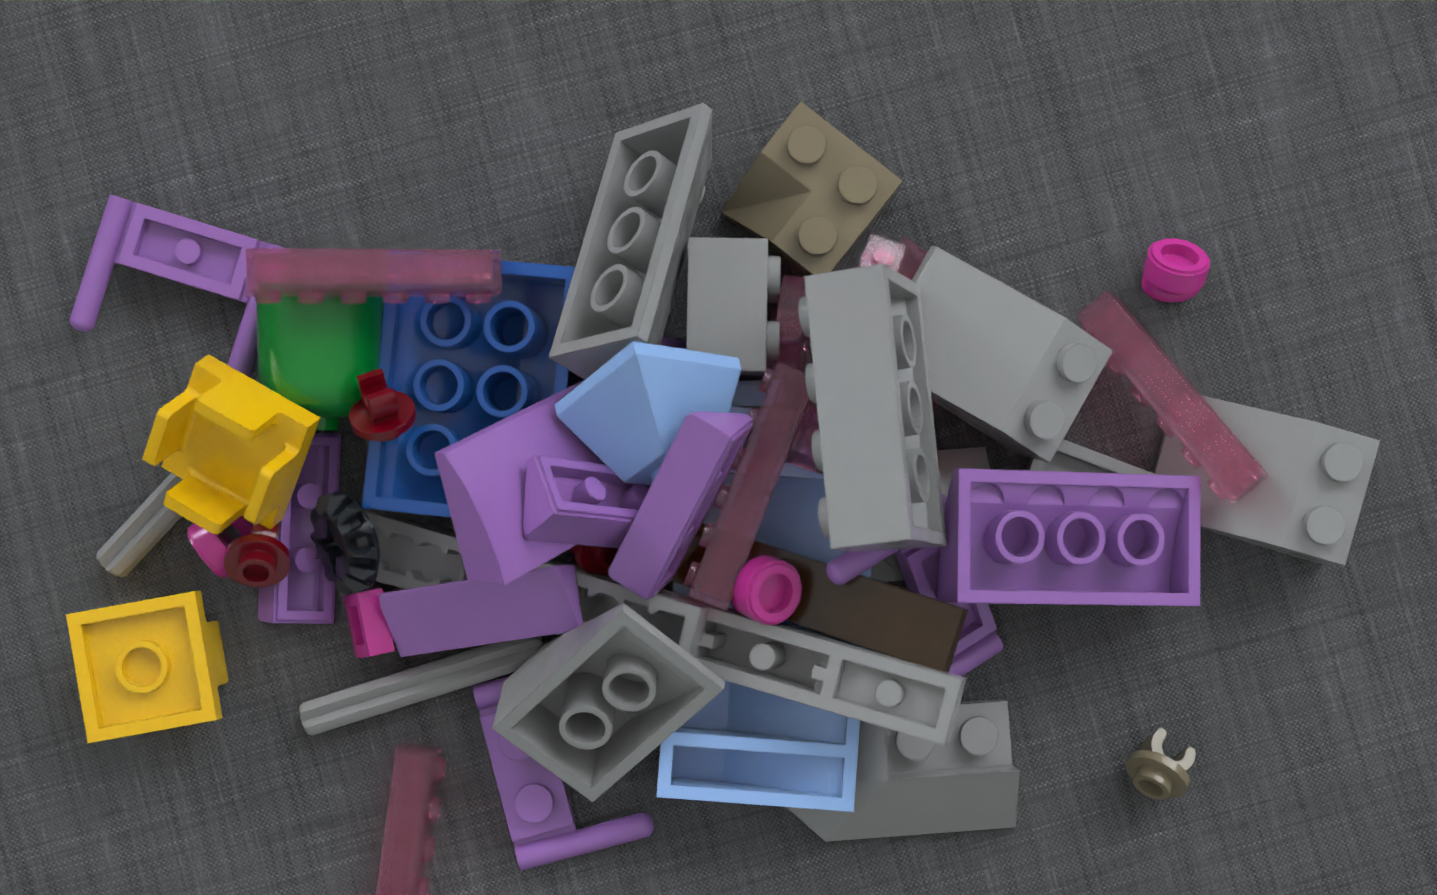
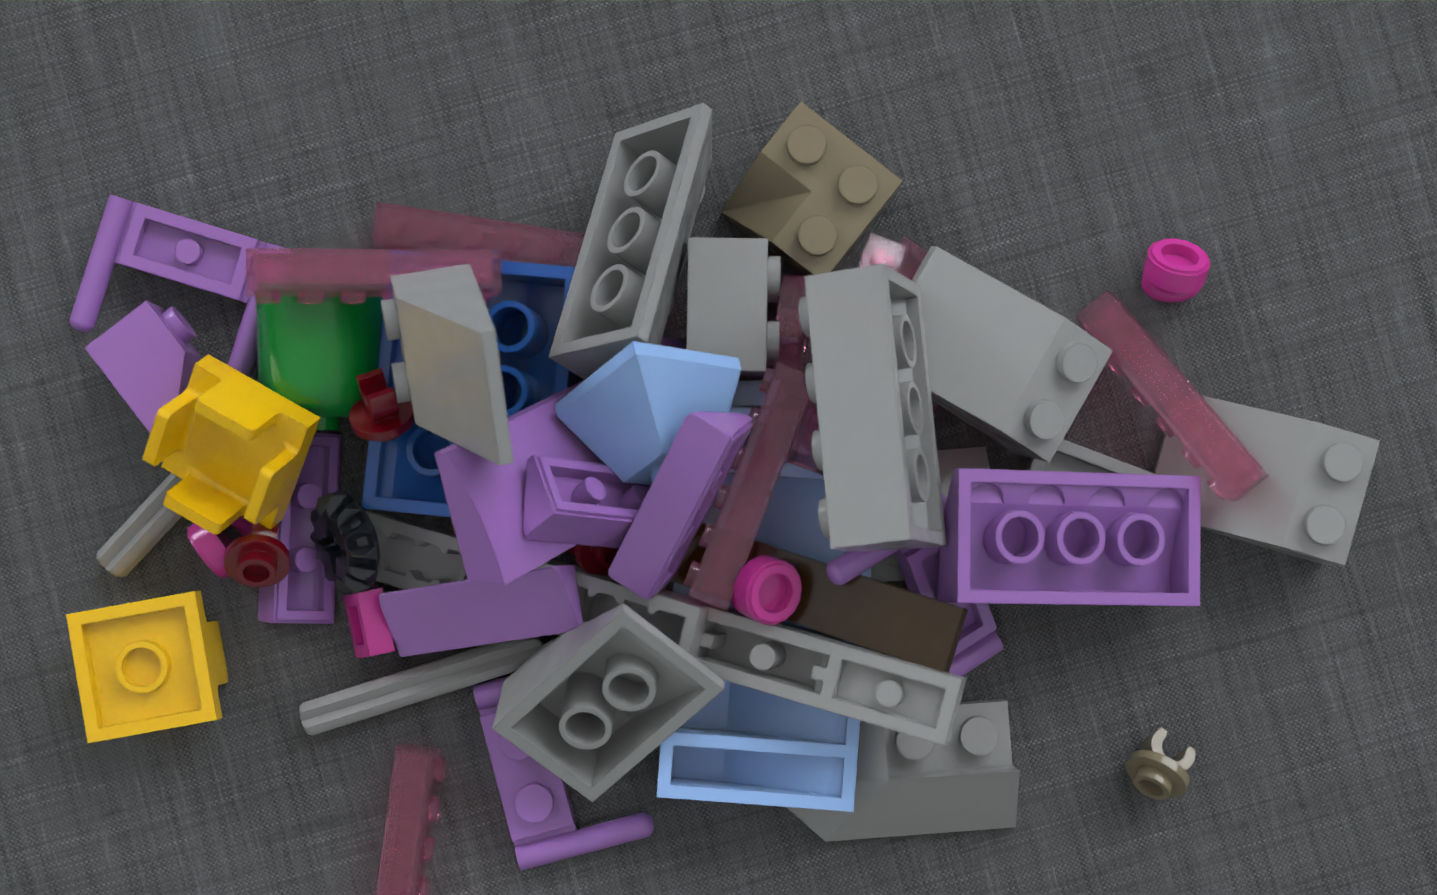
(147, 358): none -> medium lavender slope
(429, 229): none -> clear pink piece
(449, 359): none -> light grey slope

